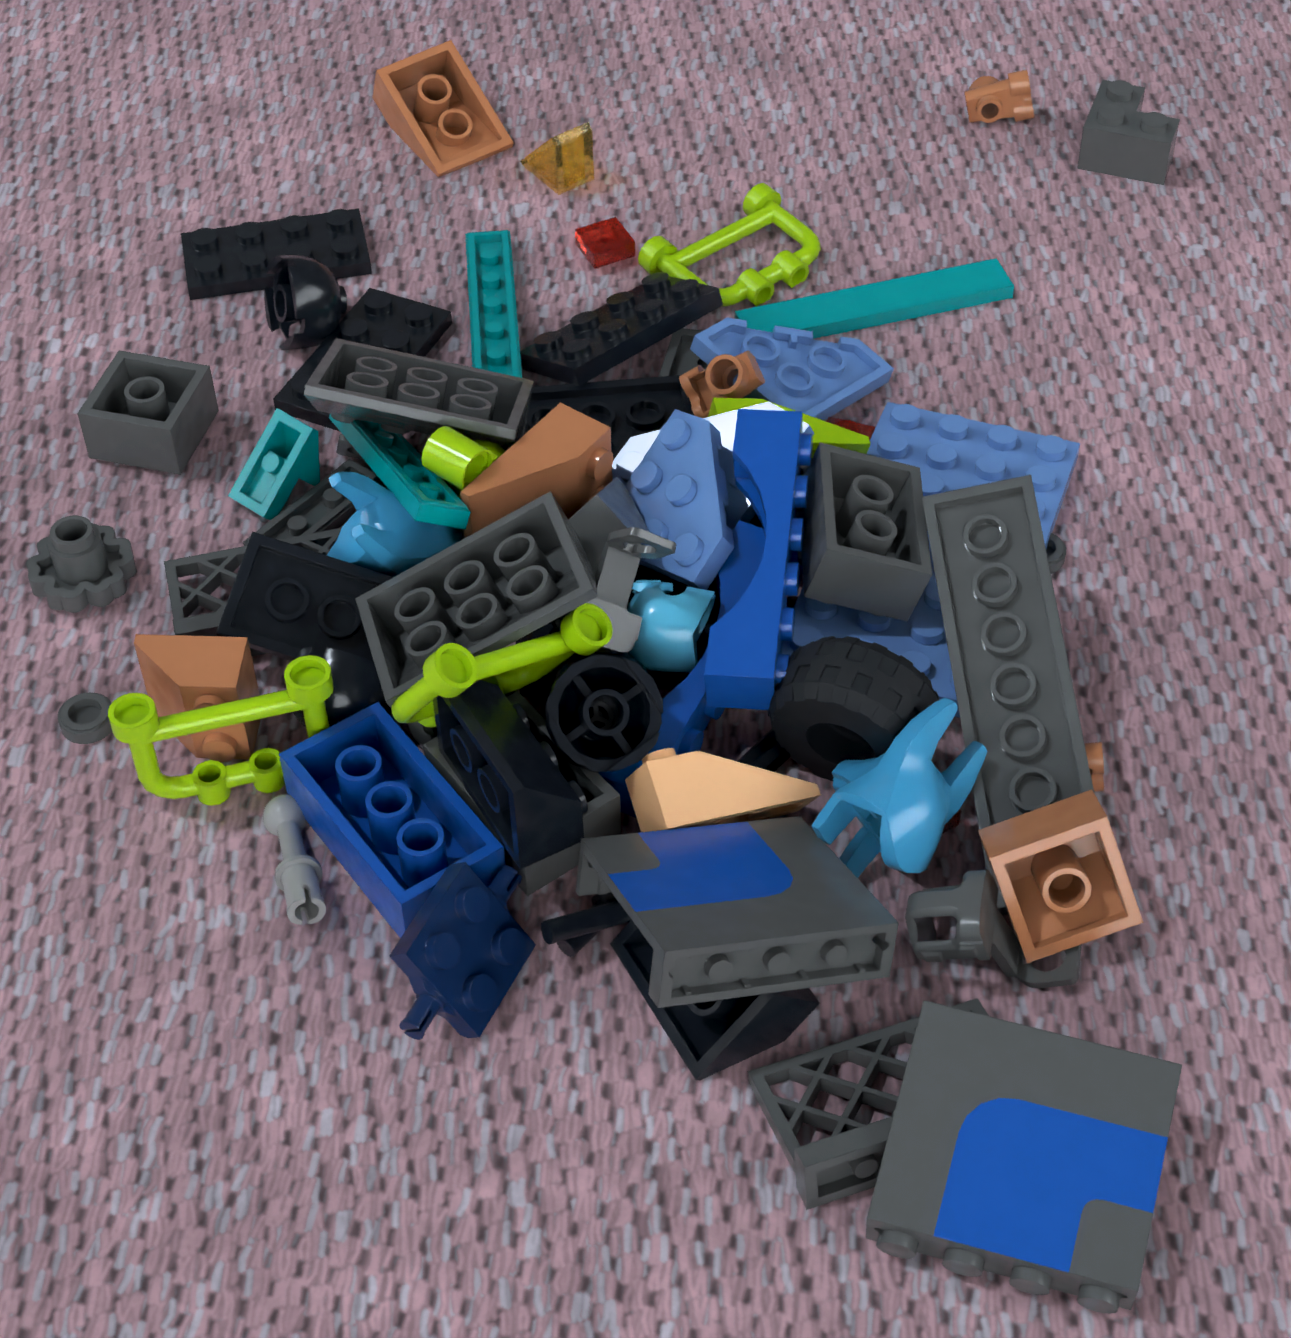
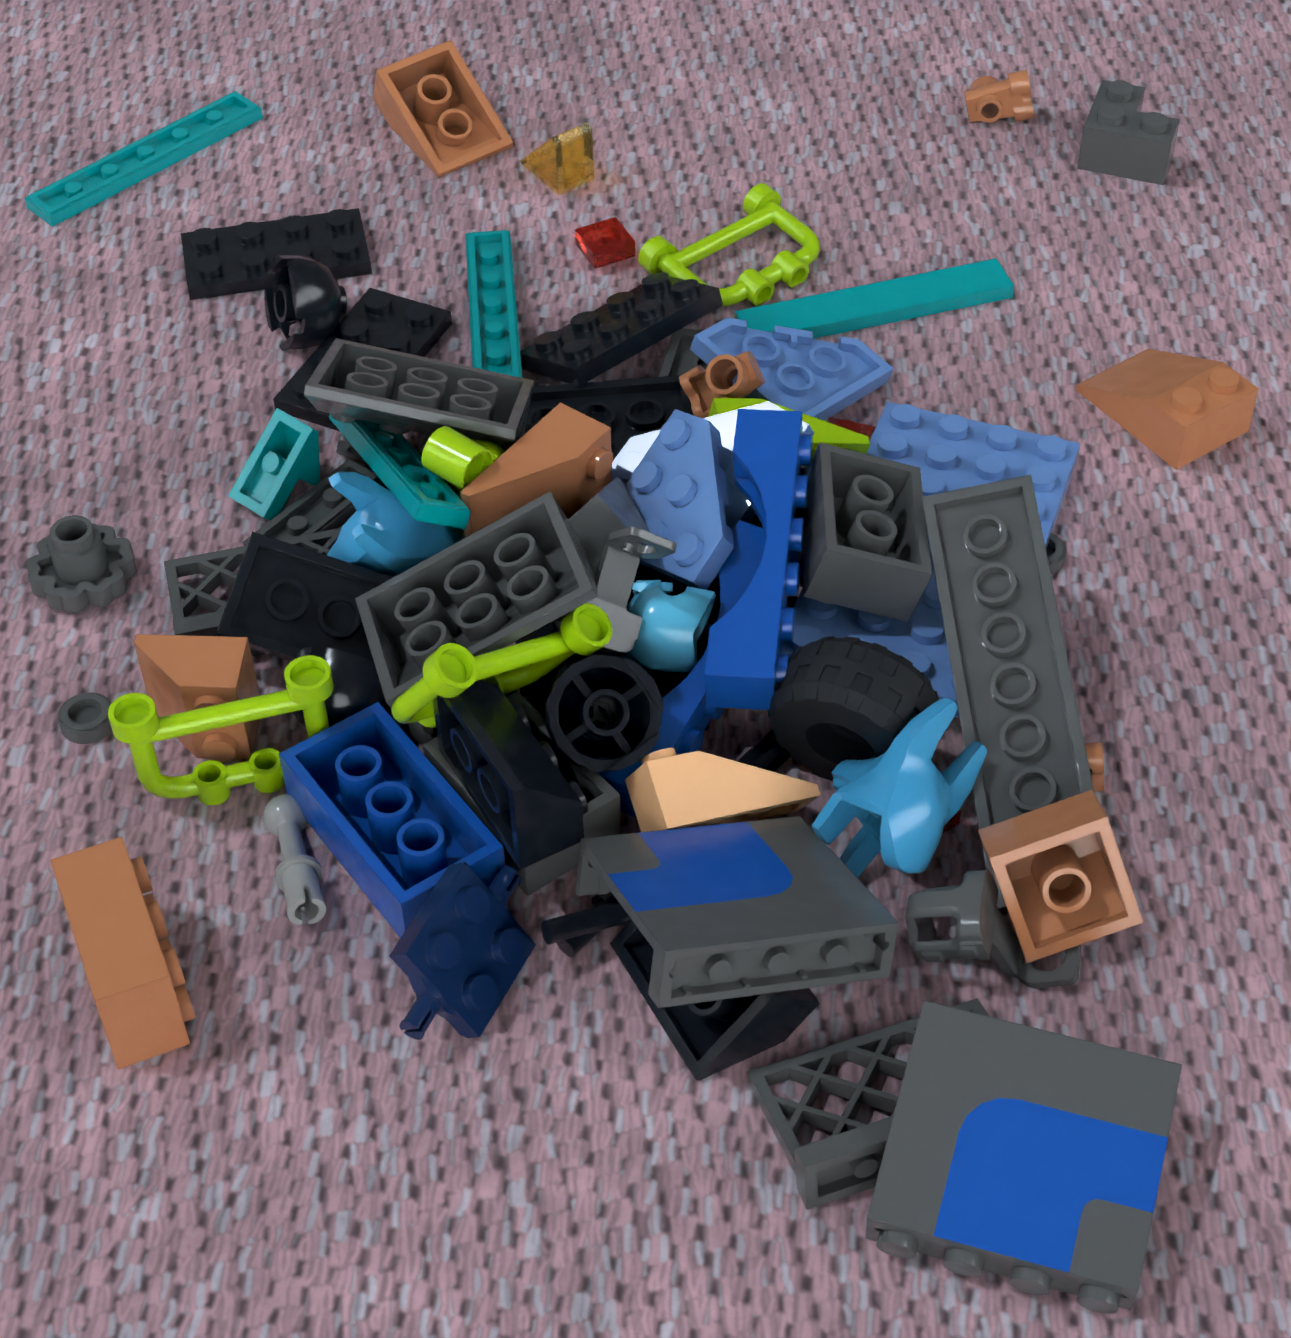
(126, 964): none -> nougat brick
(142, 158): none -> teal tile
(148, 412): dark grey brick -> none
(1174, 402): none -> nougat slope

